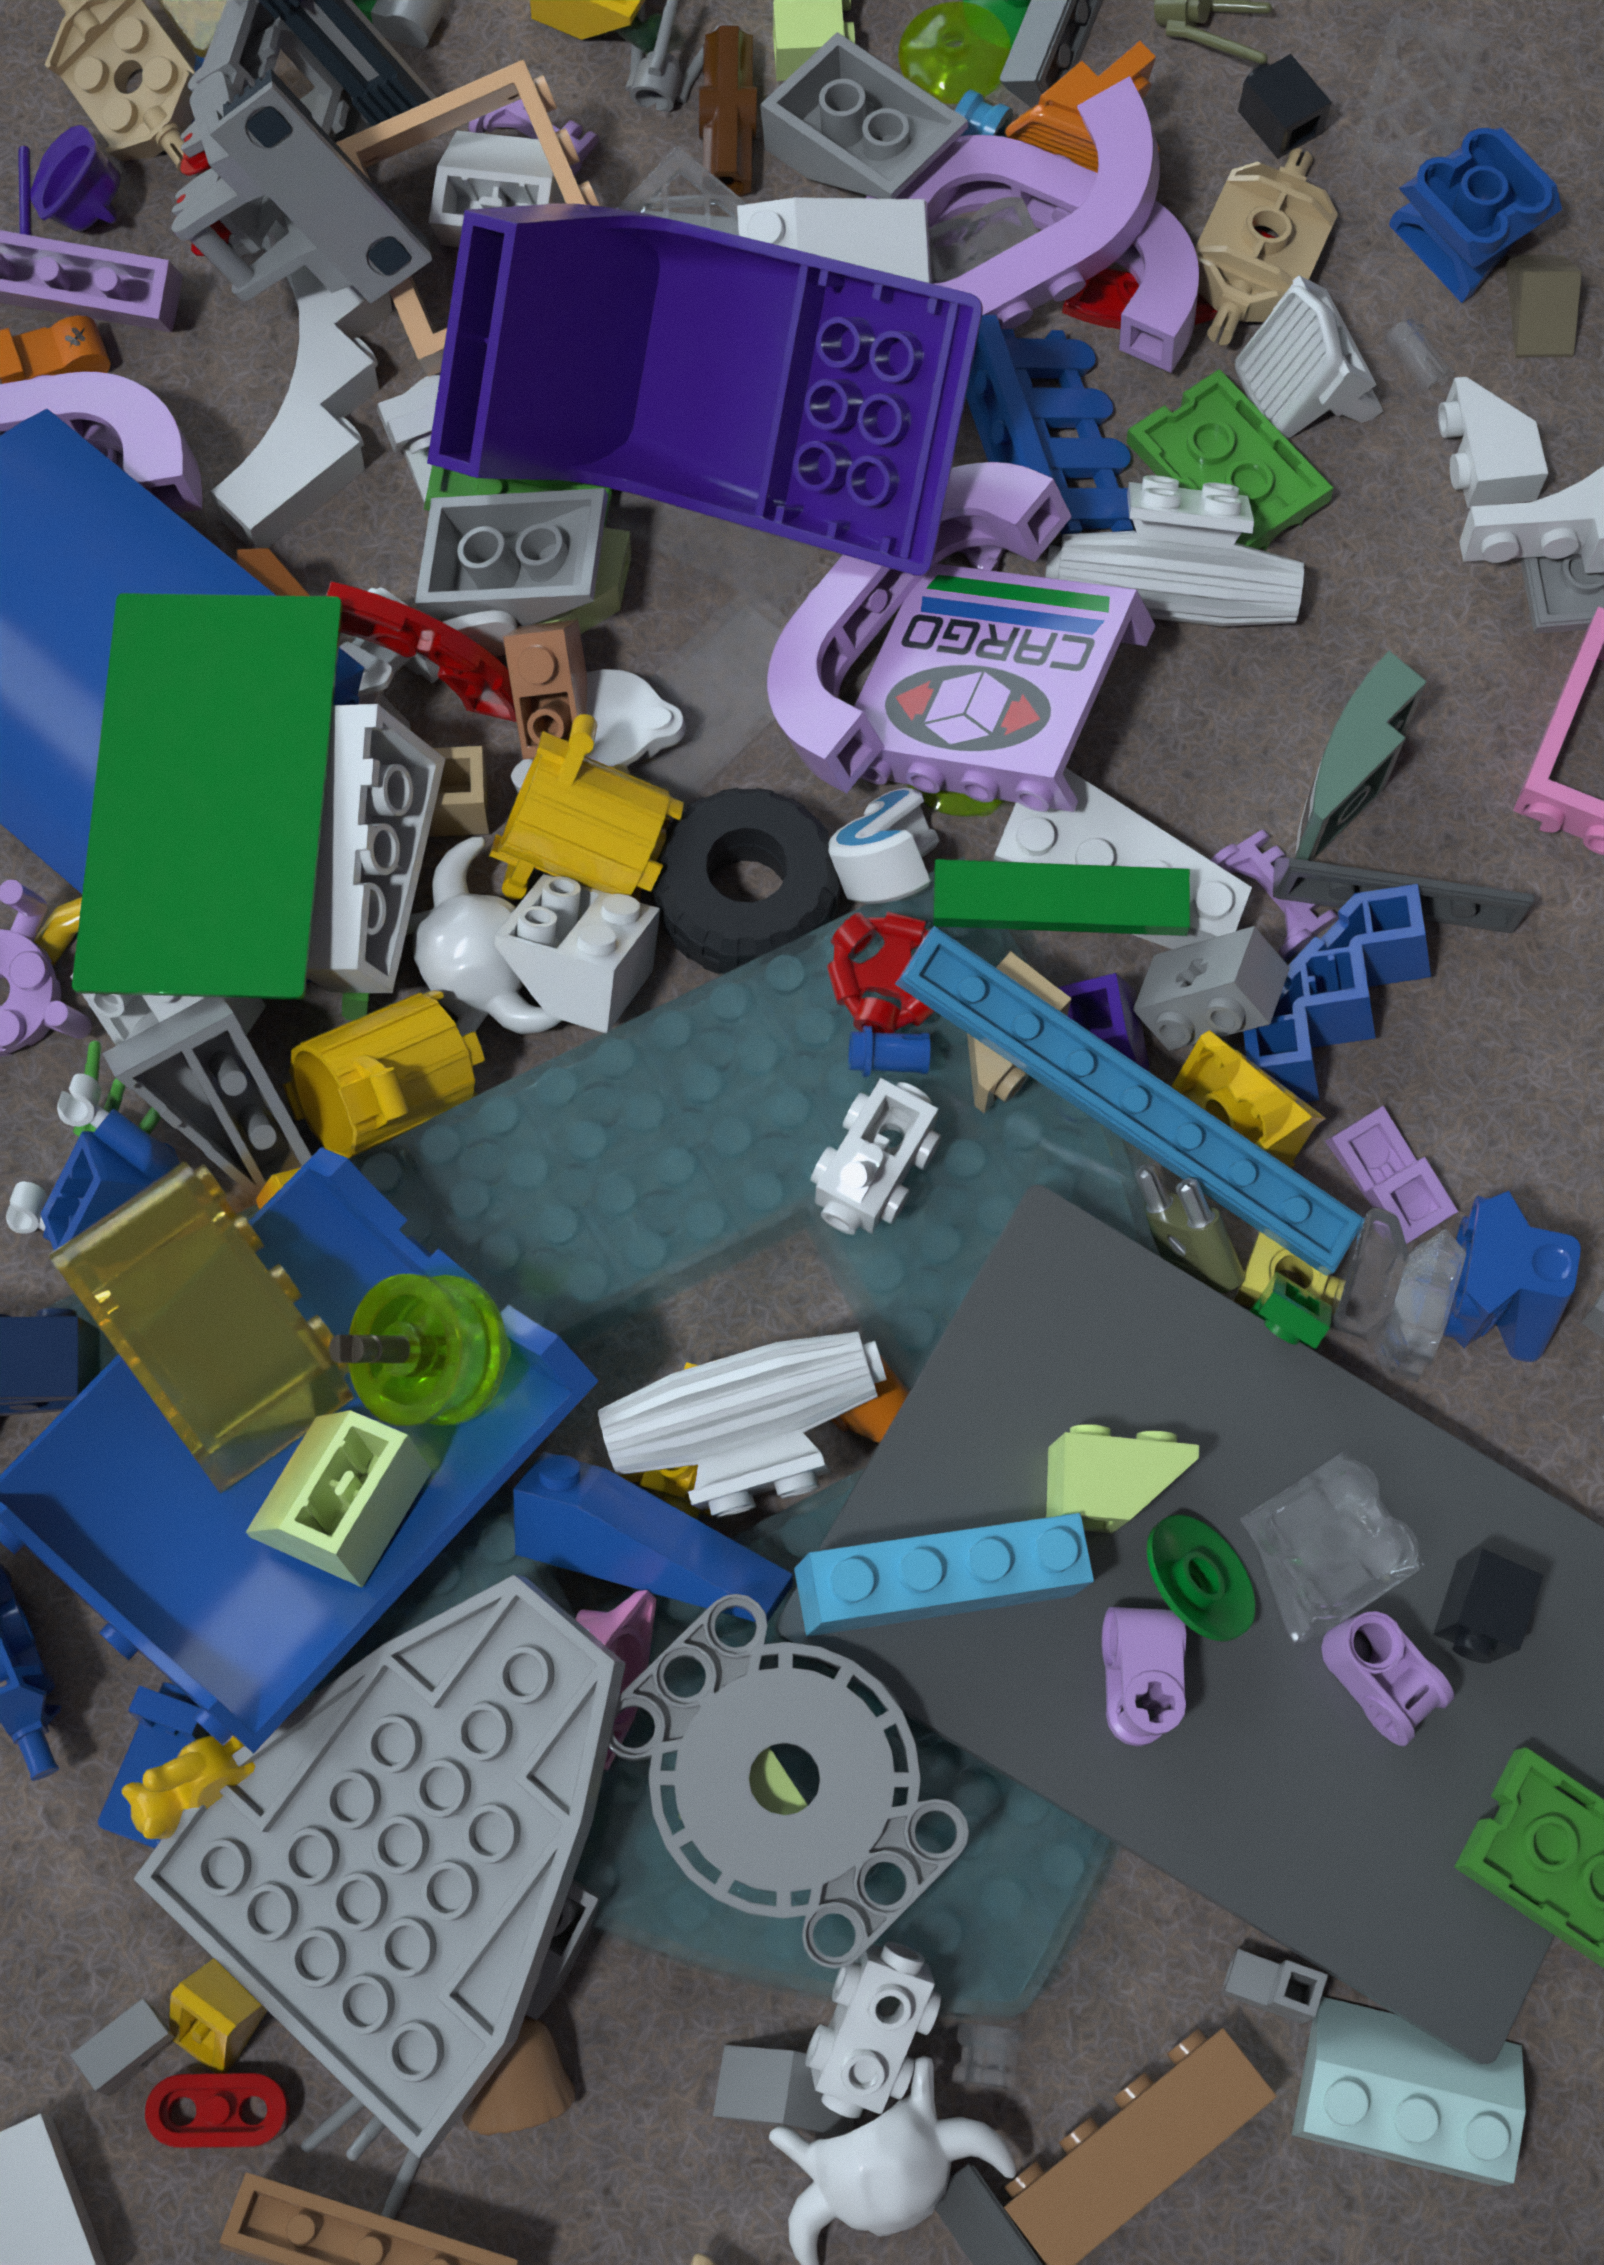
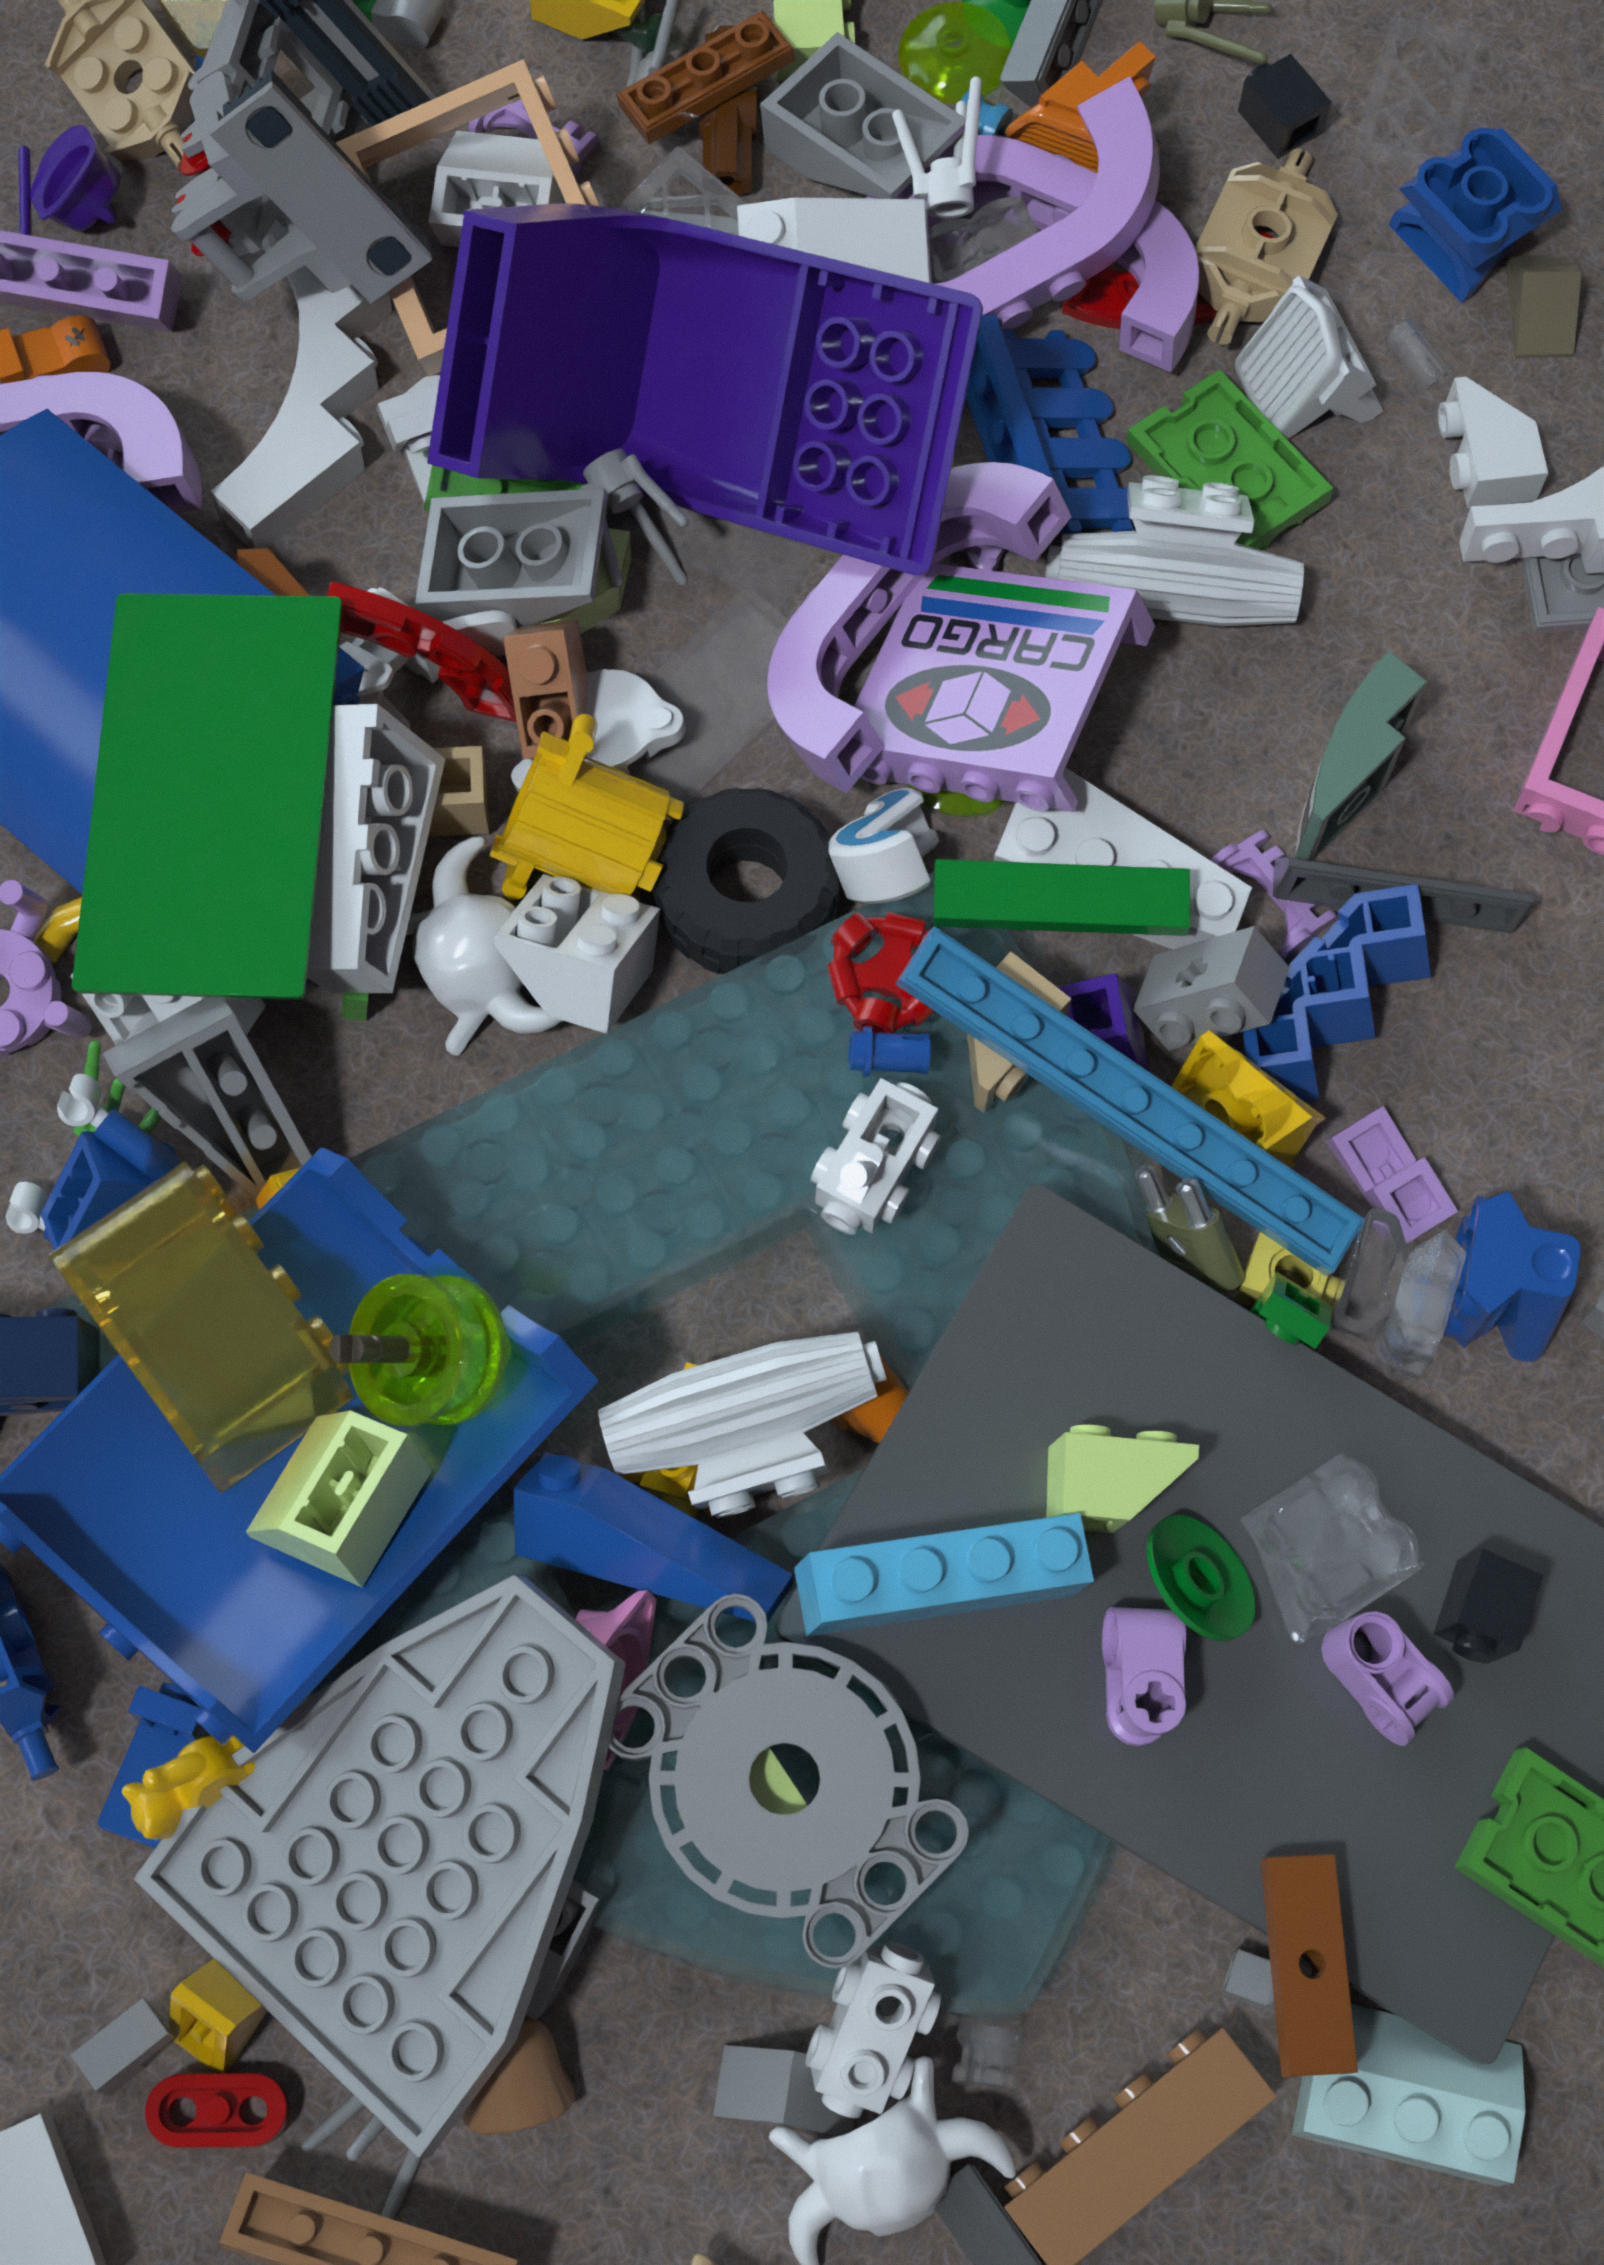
(382, 1074): yellow container -> none
(621, 478): none -> light grey plant
(705, 77): none -> dark orange tile
(951, 178): none -> white plant
(1312, 2011): none -> dark orange tile

